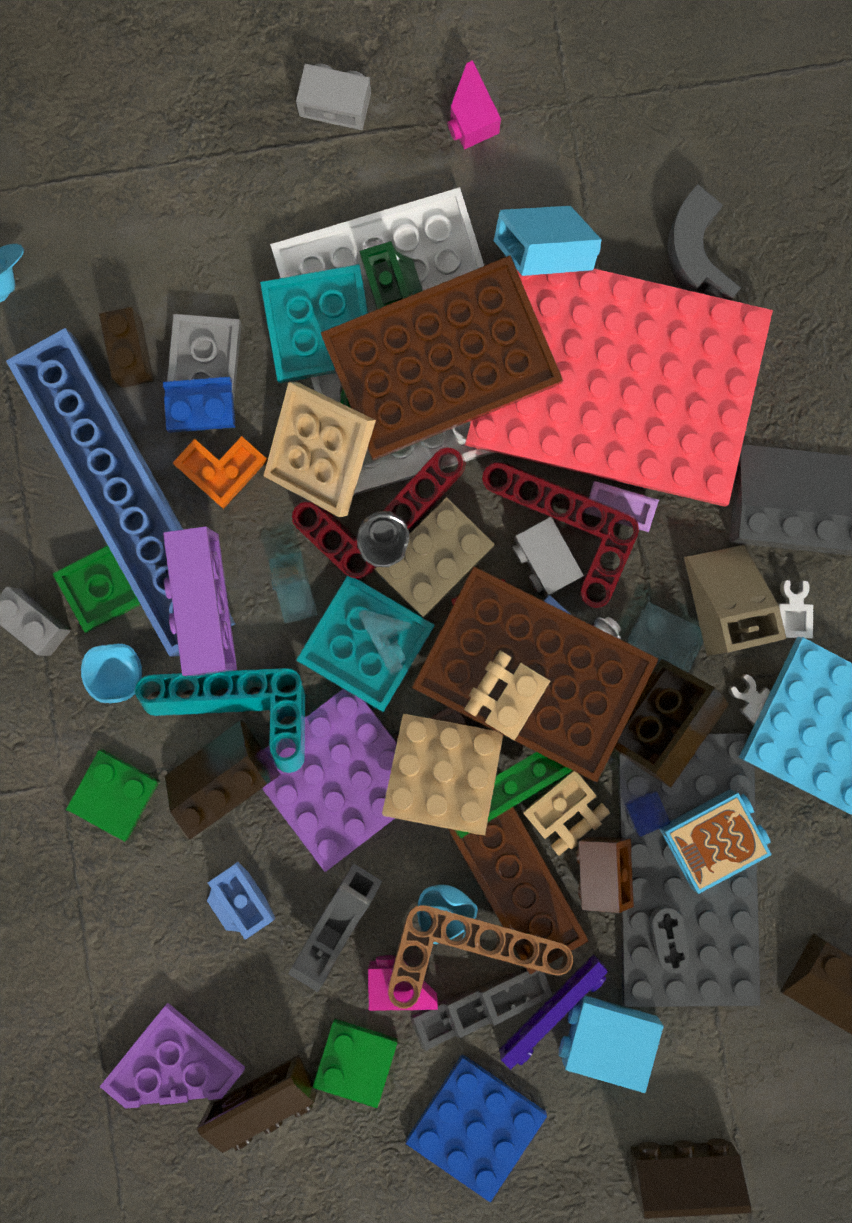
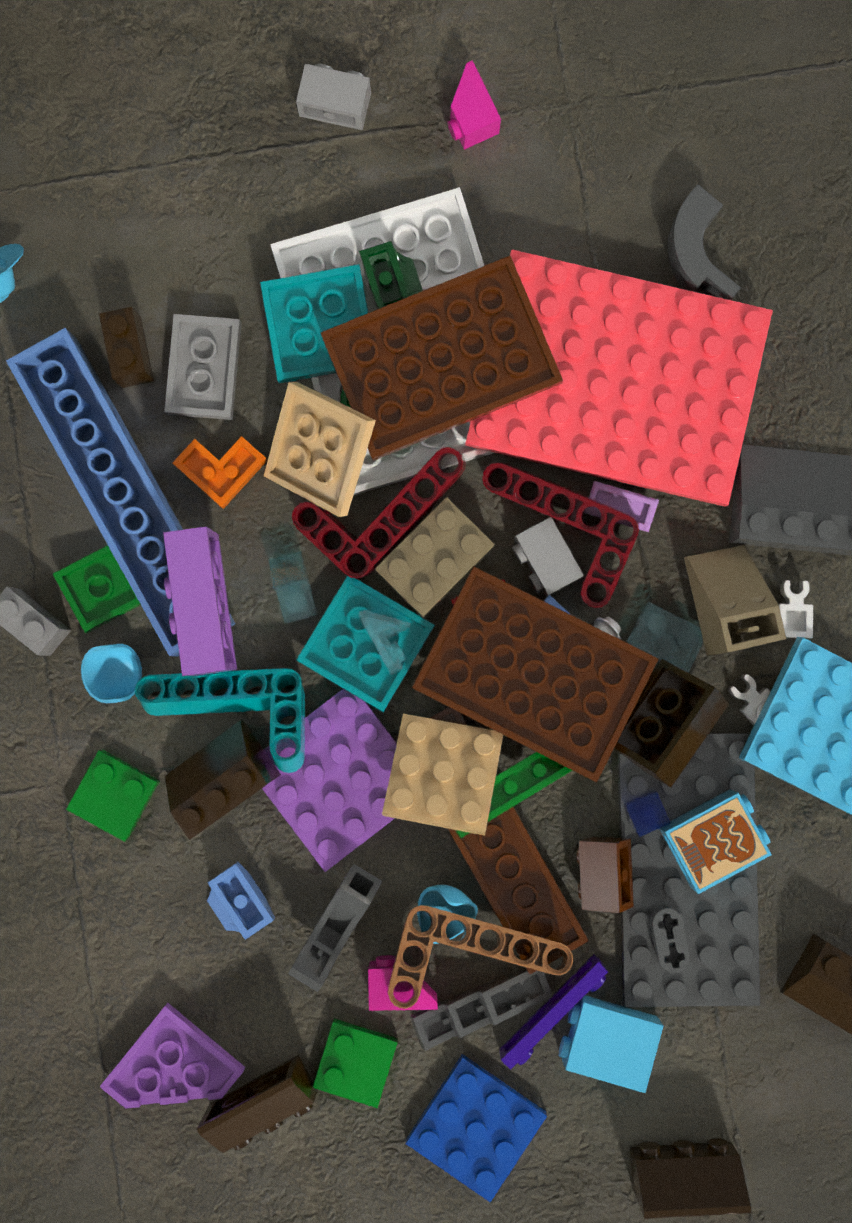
(199, 404): blue plate -> none
(383, 539): dark grey hair -> none
(515, 702): tan plate -> none
(547, 240): medium azure brick -> none
(559, 805): tan plate -> none

